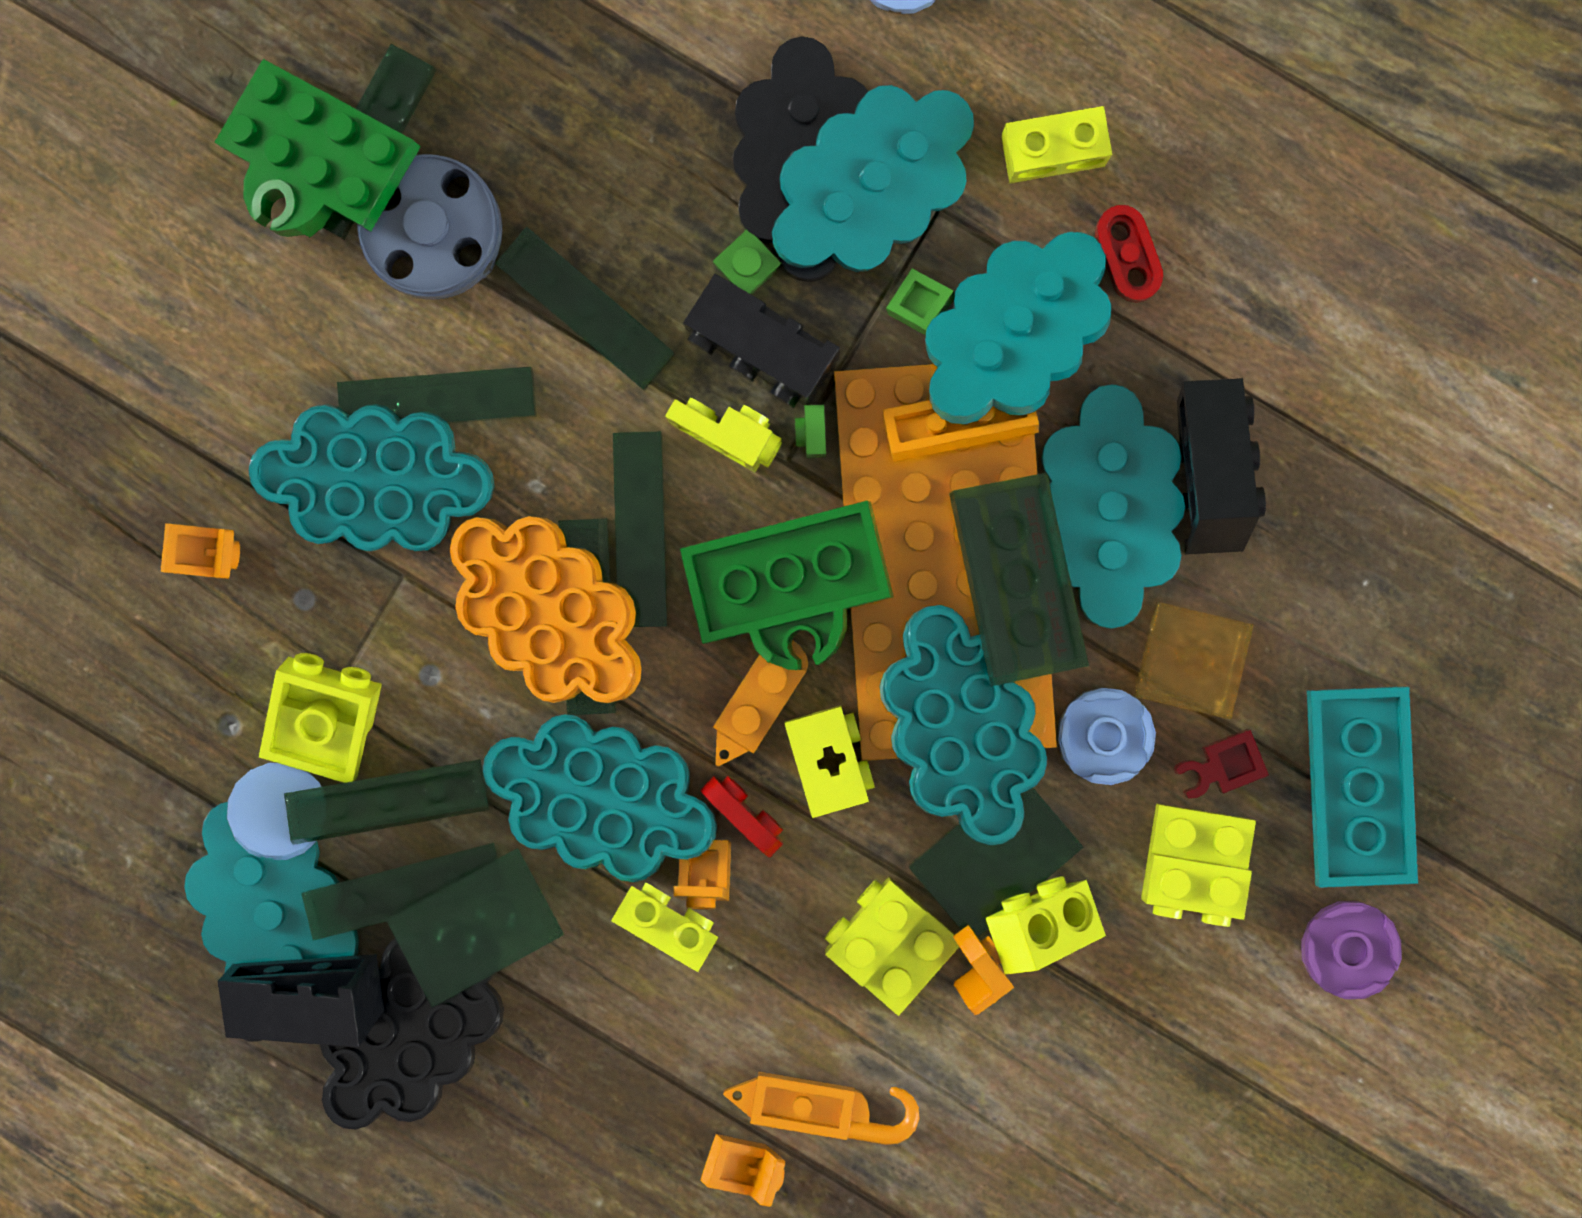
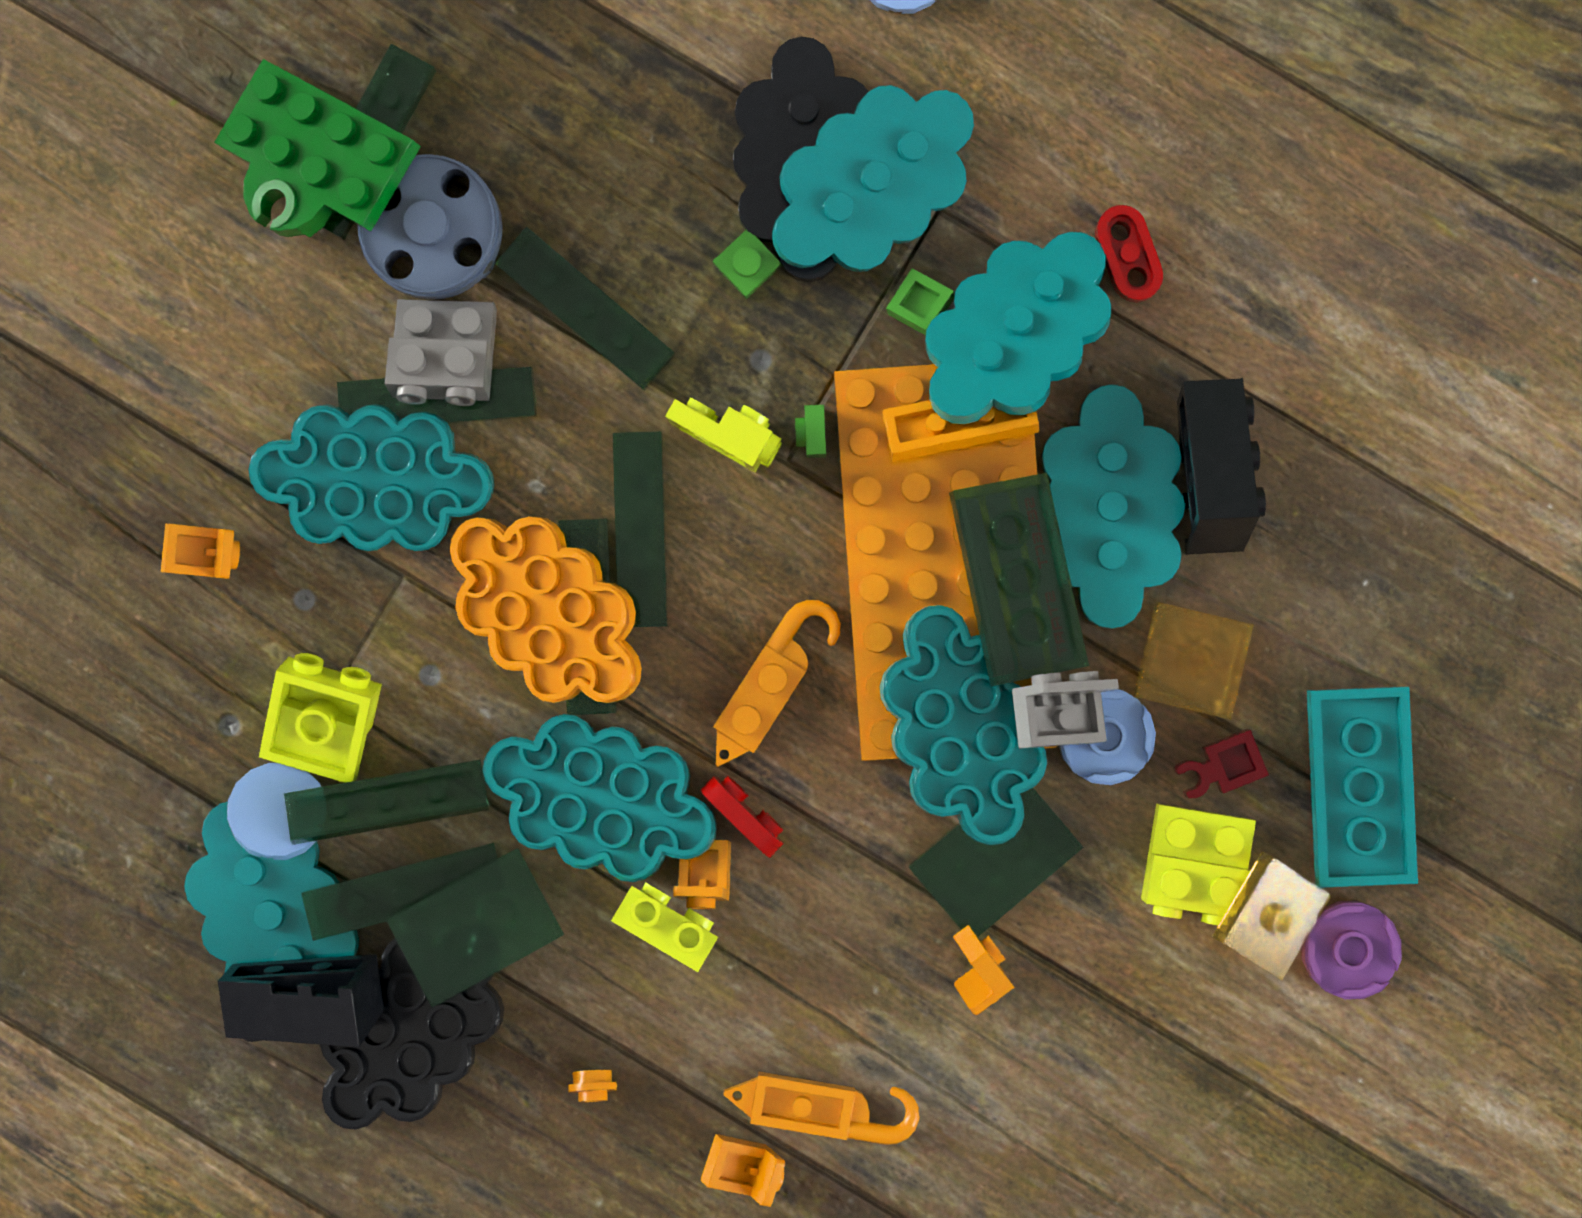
(441, 351): none -> light grey plate
(592, 1085): none -> light orange plate
(760, 342): black wedge -> none
(789, 581): green plate -> none
(826, 790): neon yellow brick -> none
(890, 944): neon yellow plate -> none
(1045, 926): neon yellow brick -> none
(1056, 144): neon yellow brick -> none
(1061, 711): none -> light grey bracket
(1271, 916): none -> clear yellow plate

